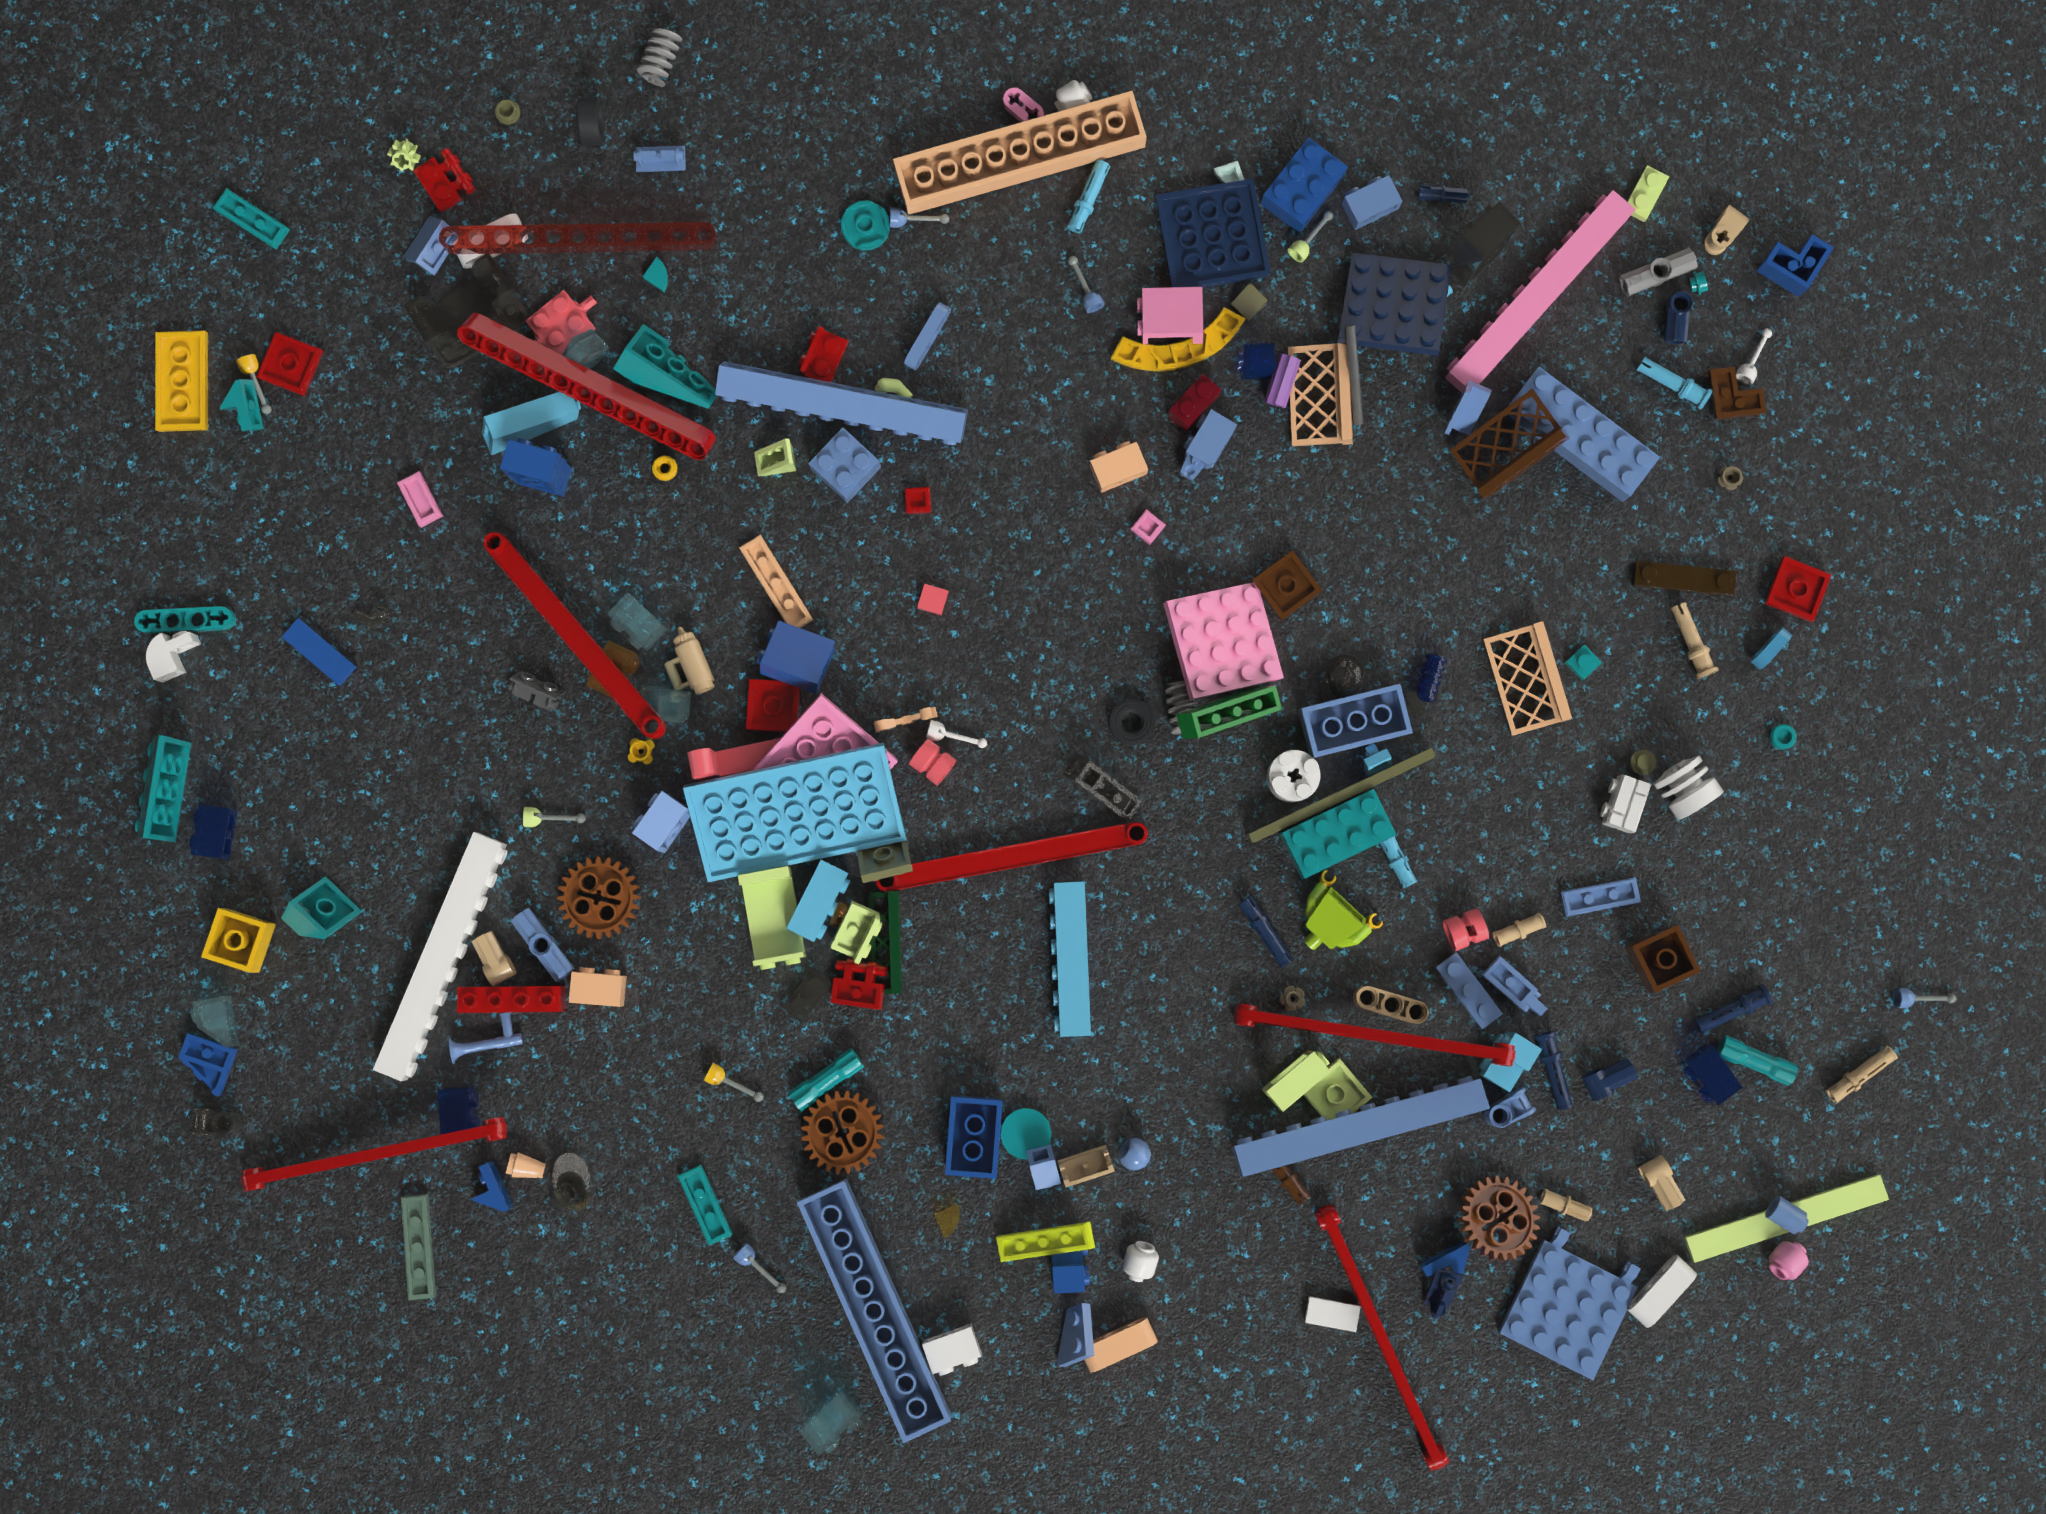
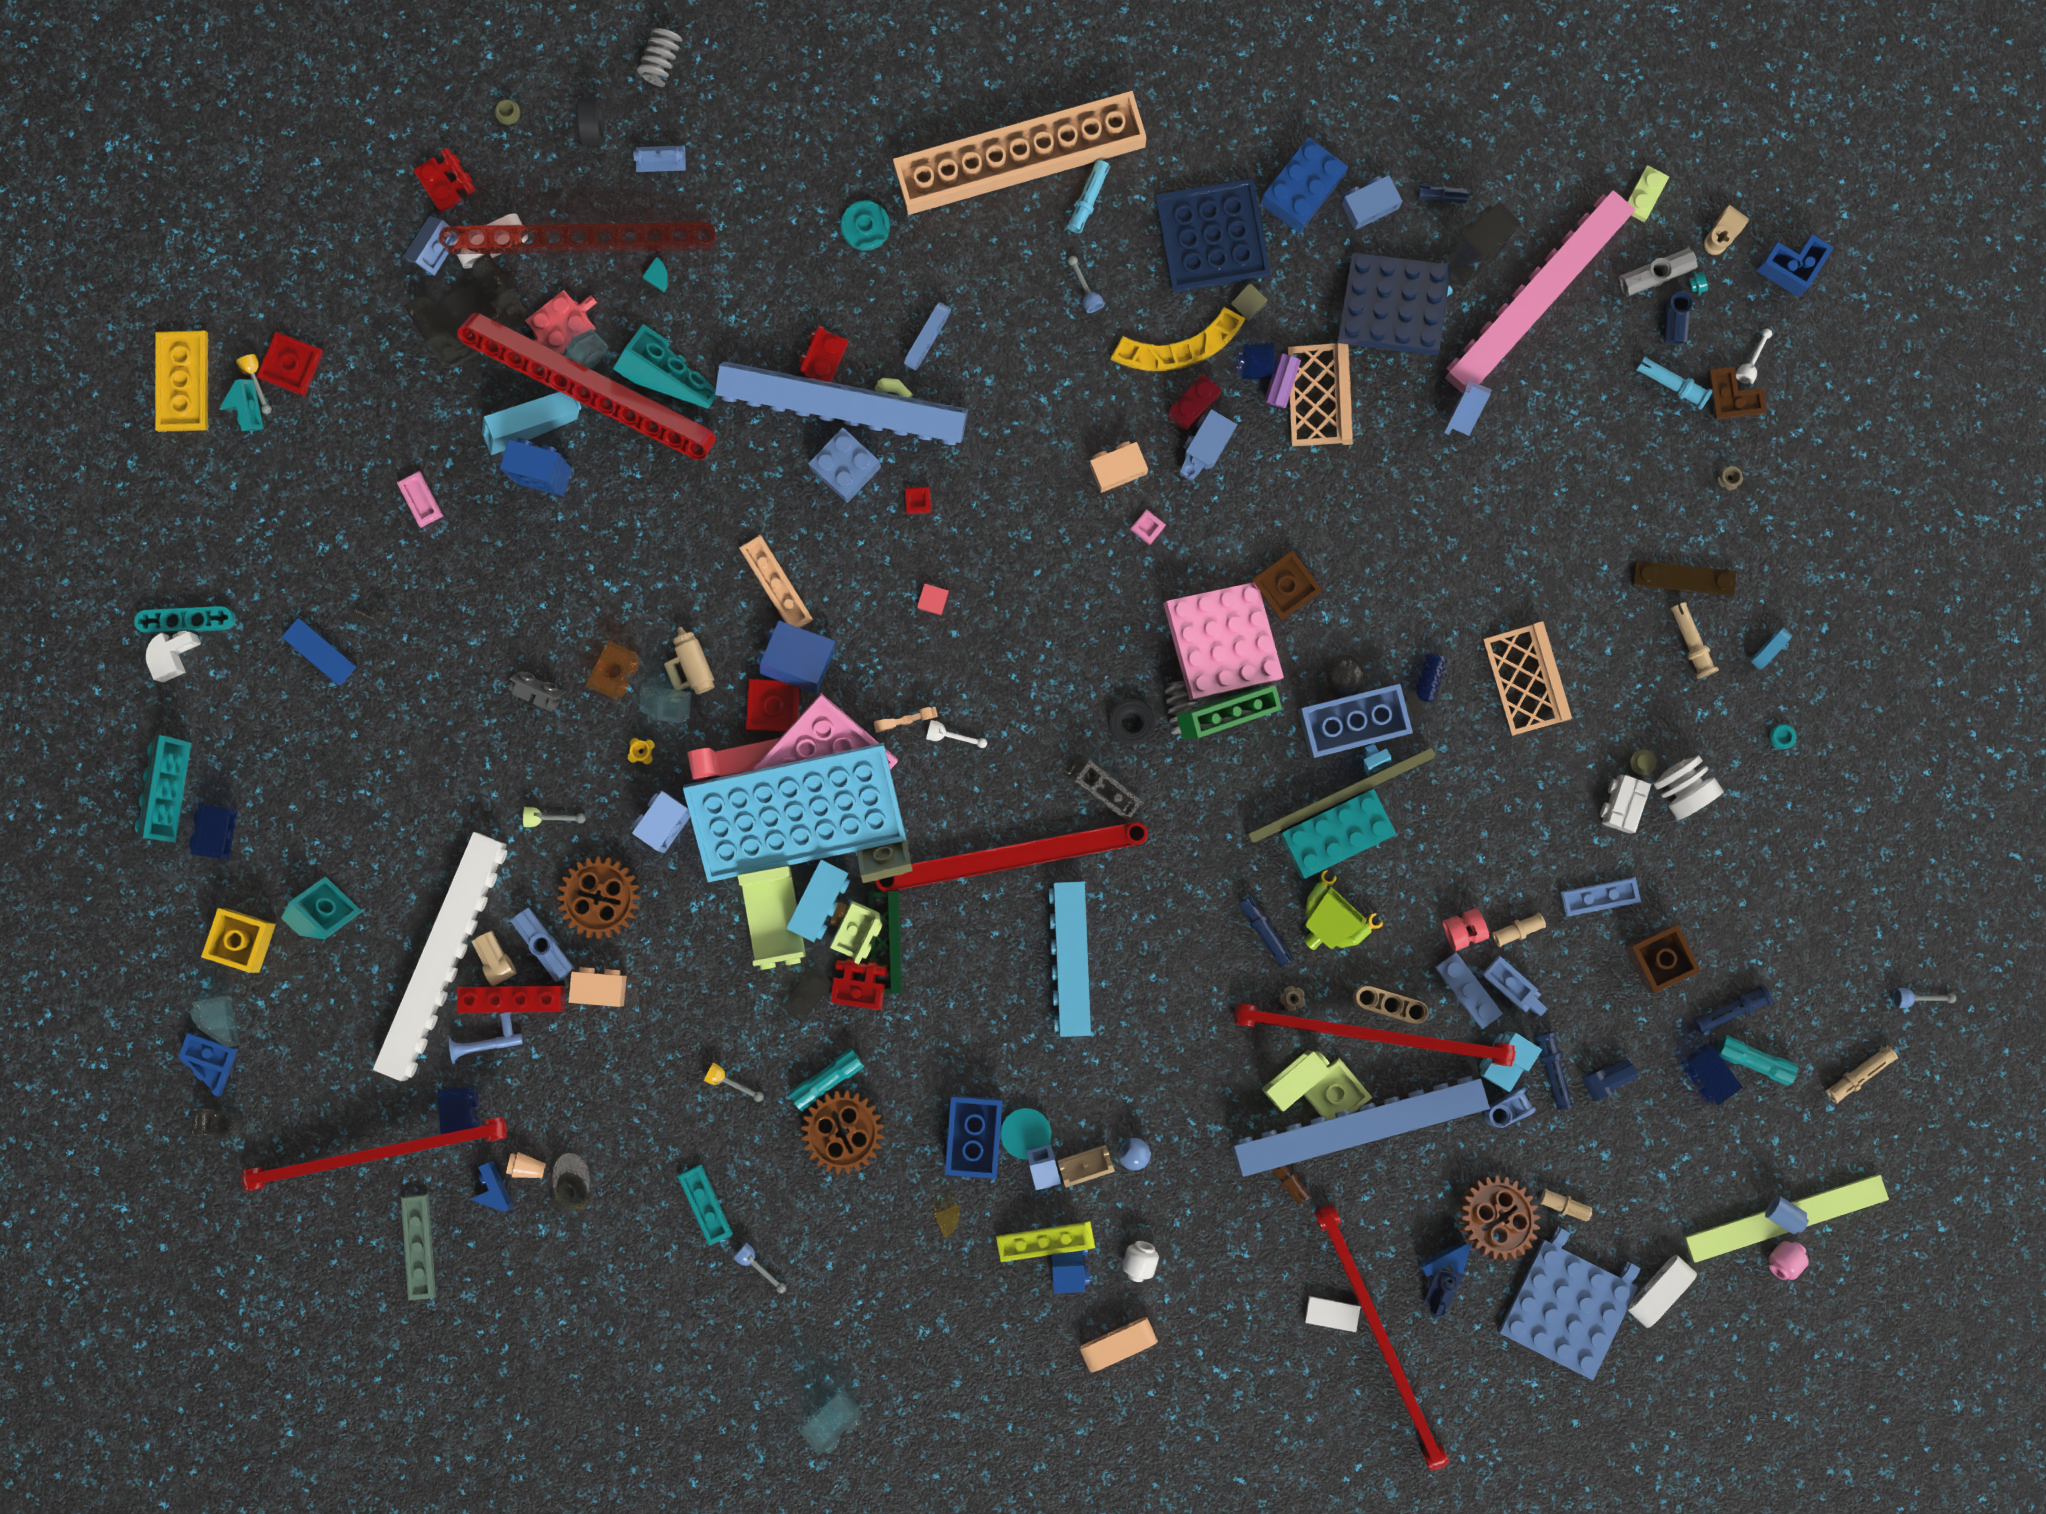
(251, 218): teal tile -> none
(403, 155): yellowish green gear -> none
(574, 635): red piece -> none
(637, 622): clear light blue brick -> none
(664, 460): yellow plate -> none
(775, 458): yellowish green slope -> none
(874, 1310): medium blue brick -> none
(899, 217): hinge -> none
(932, 762): coral wheel -> none
(952, 1349): white brick -> none
(1026, 103): bright pink beam -> none
(1072, 95): white head -> none
(1076, 1336): medium blue wing -> none
(1171, 313): bright pink panel -> none
(1229, 172): light aqua tile -> none
(1300, 249): yellowish green hinge -> none
(1306, 769): white brick -> none
(1354, 374): dark grey bar -> none
(1398, 862): medium azure pin -> none
(1521, 462): reddish brown fence -> none
(1583, 662): teal plate -> none
(1595, 442): medium blue brick -> none
(1658, 1176): tan piece -> none
(1797, 589): red plate -> none

